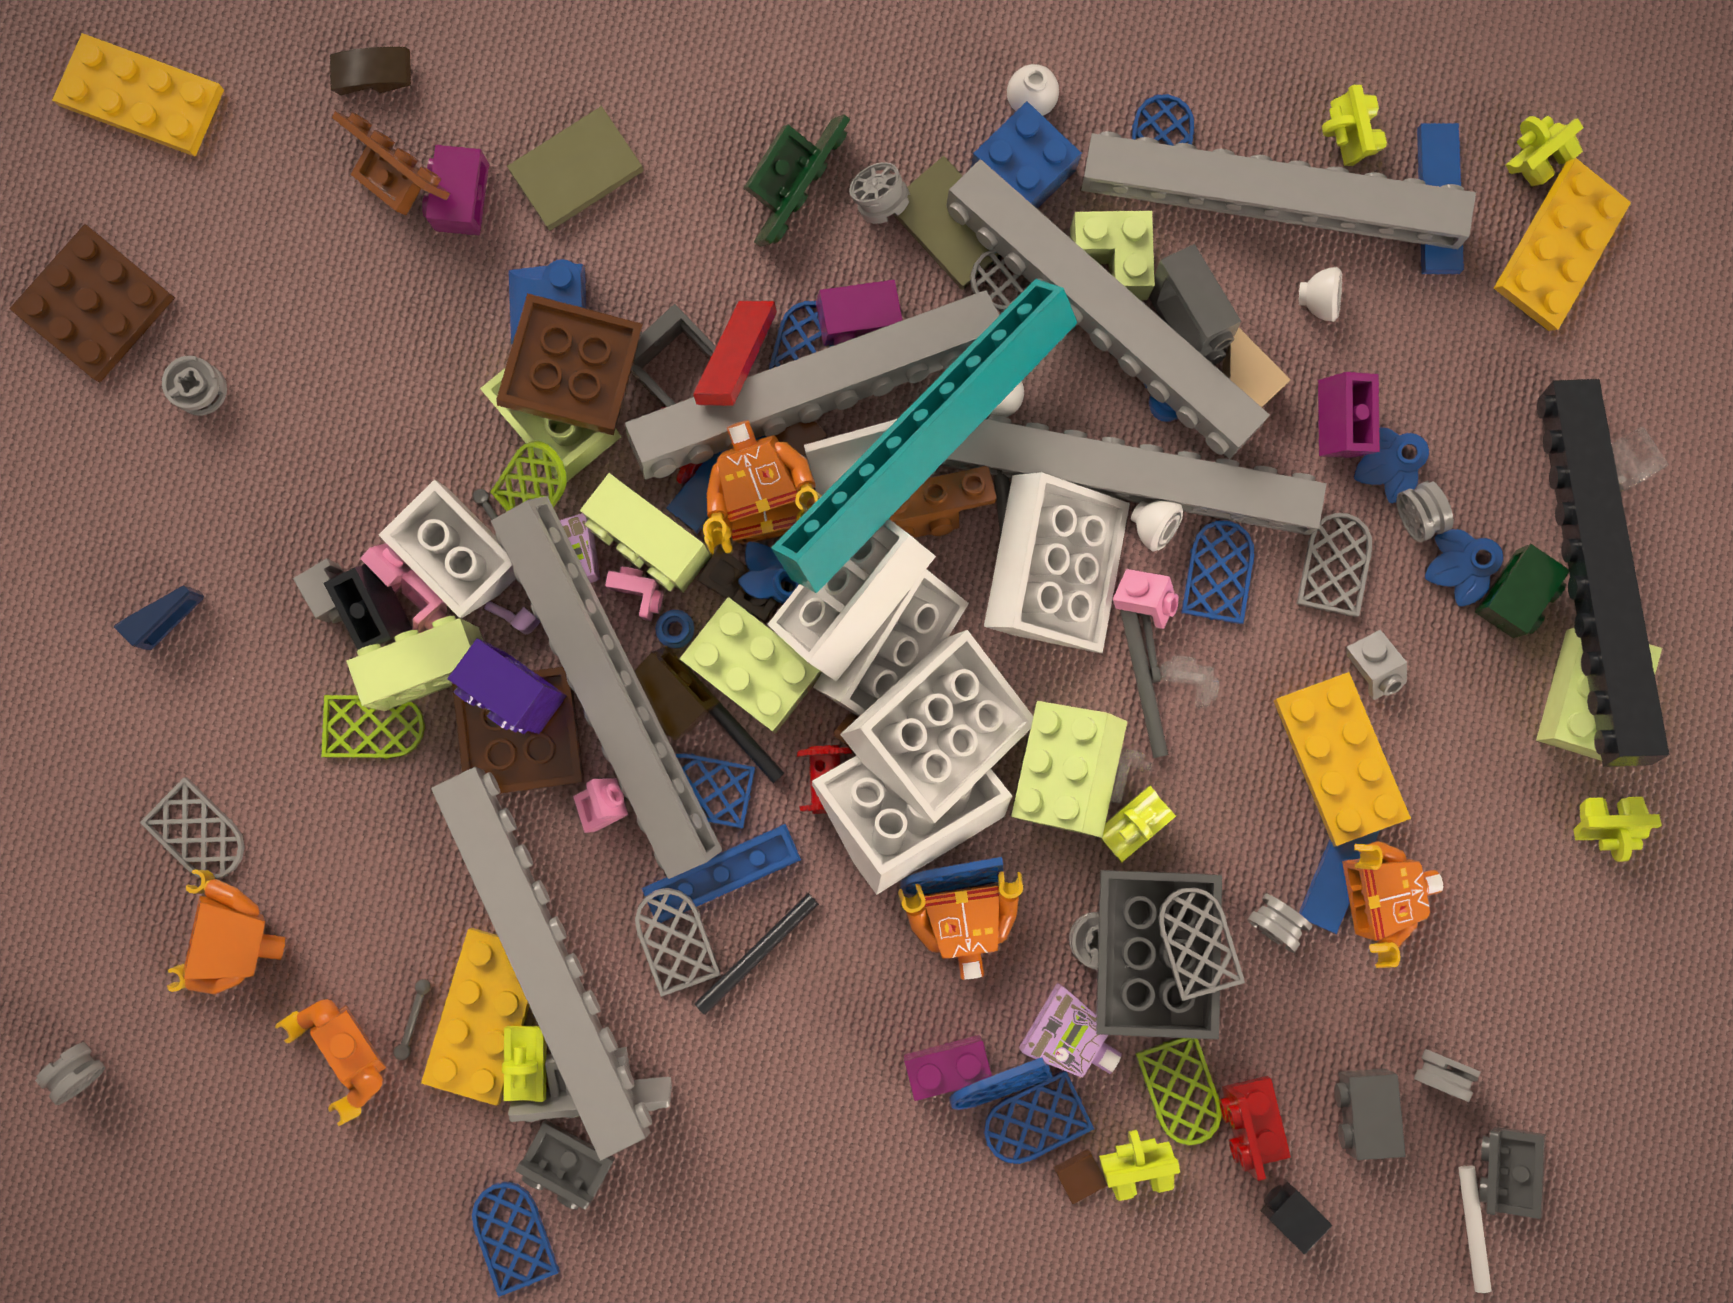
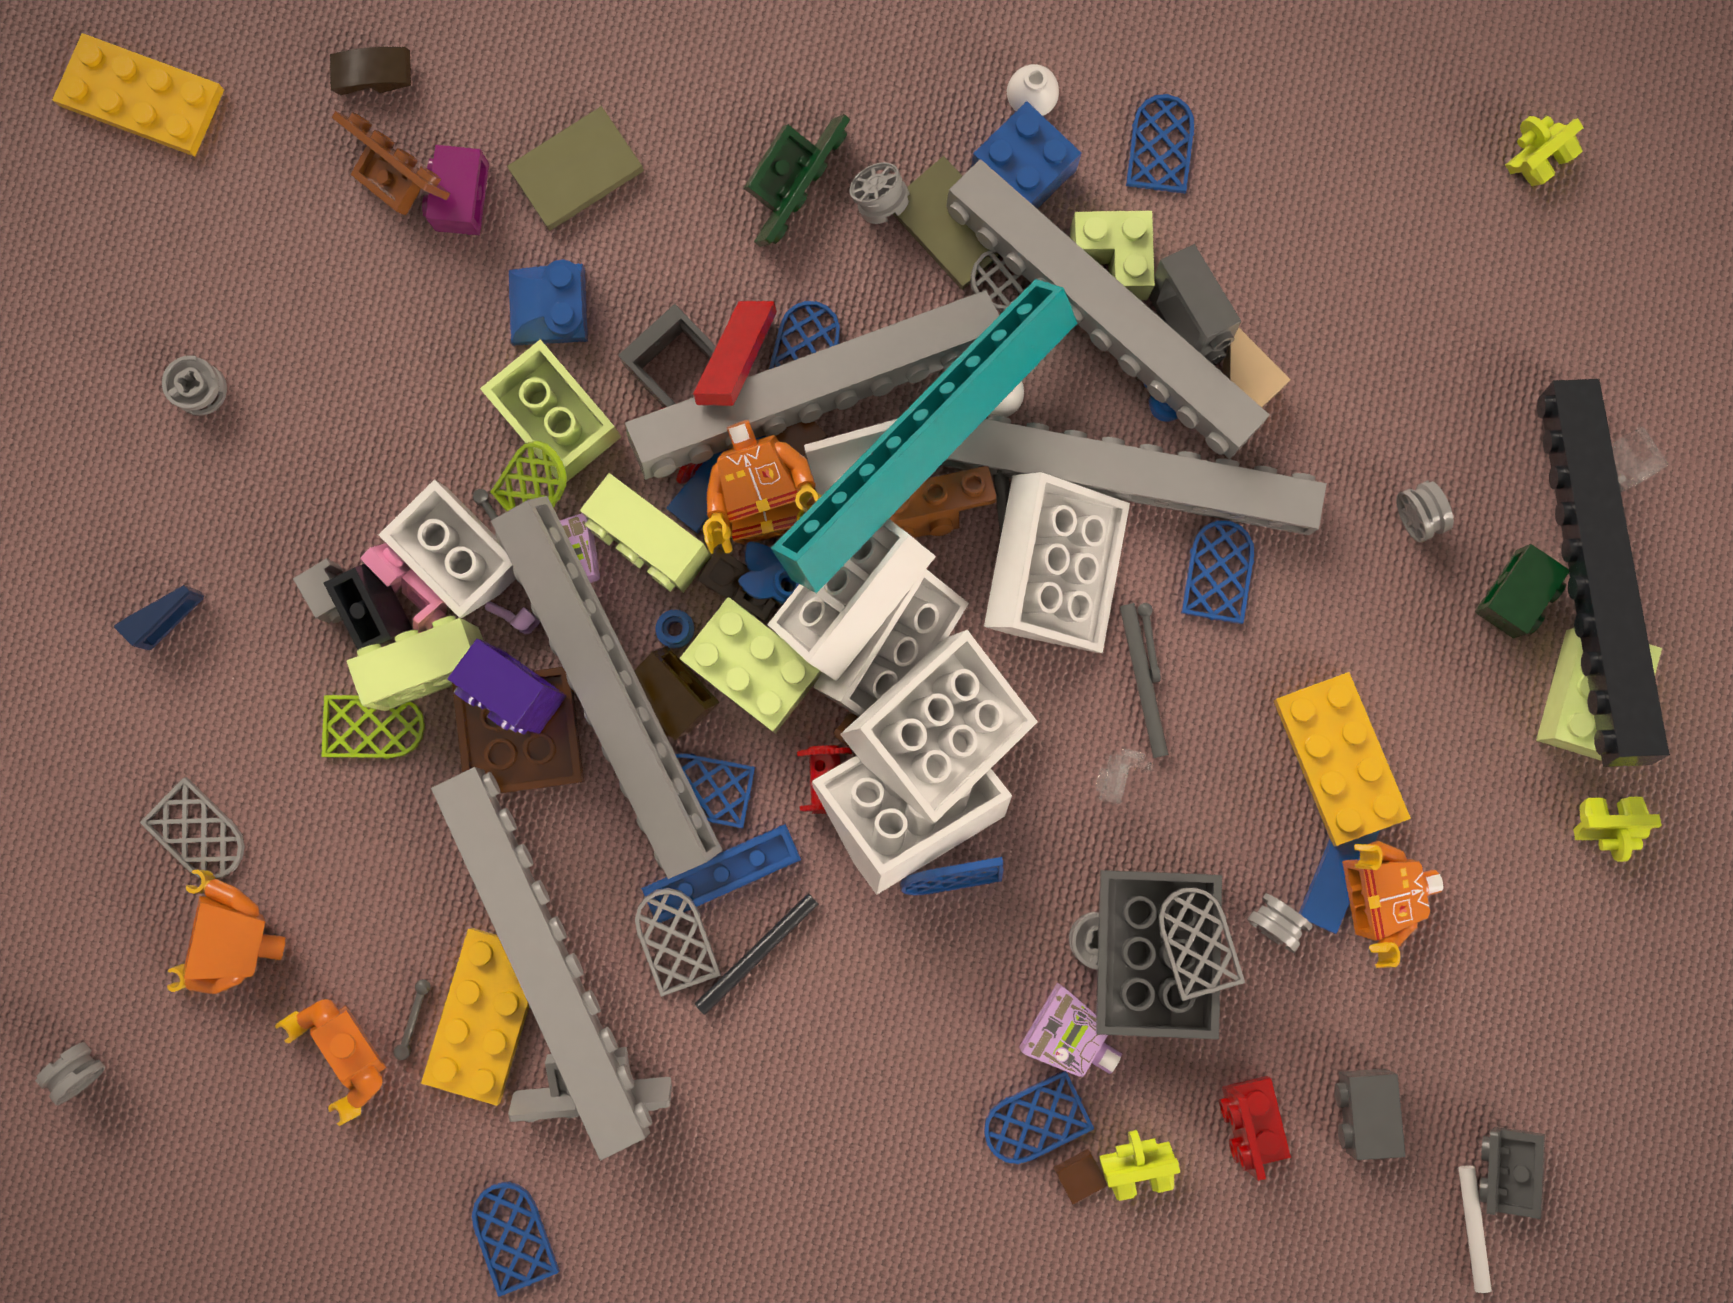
(92, 303): reddish brown plate -> none
(524, 1064): neon yellow hips -> none
(564, 1166): dark grey bracket -> none
(569, 364): reddish brown plate -> none
(600, 804): bright pink bracket -> none
(631, 582): bright pink bracket -> none
(746, 742): black bar -> none
(856, 310): magenta brick -> none
(947, 1067): magenta brick -> none
(964, 921): orange torso -> none
(995, 1087): blue window -> none
(1069, 768): yellowish green brick -> none
(1136, 823): neon yellow hips -> none
(1147, 595): bright pink bracket -> none
(1157, 522): white brick -> none
(1166, 1046): lime window -> none
(1184, 670): clear bracket -> none
(1278, 190): light grey brick -> none
(1295, 1216): black brick -> none
(1323, 294): white brick -> none
(1348, 415): magenta brick -> none
(1352, 125): neon yellow hips -> none
(1365, 560): light grey window -> none
(1379, 664): light grey bracket -> none
(1390, 466): blue plate -> none
(1438, 1076): light grey wheel -> none
(1439, 166): blue tile -> none
(1459, 567): blue plate -> none
(1562, 245): yellow plate -> none

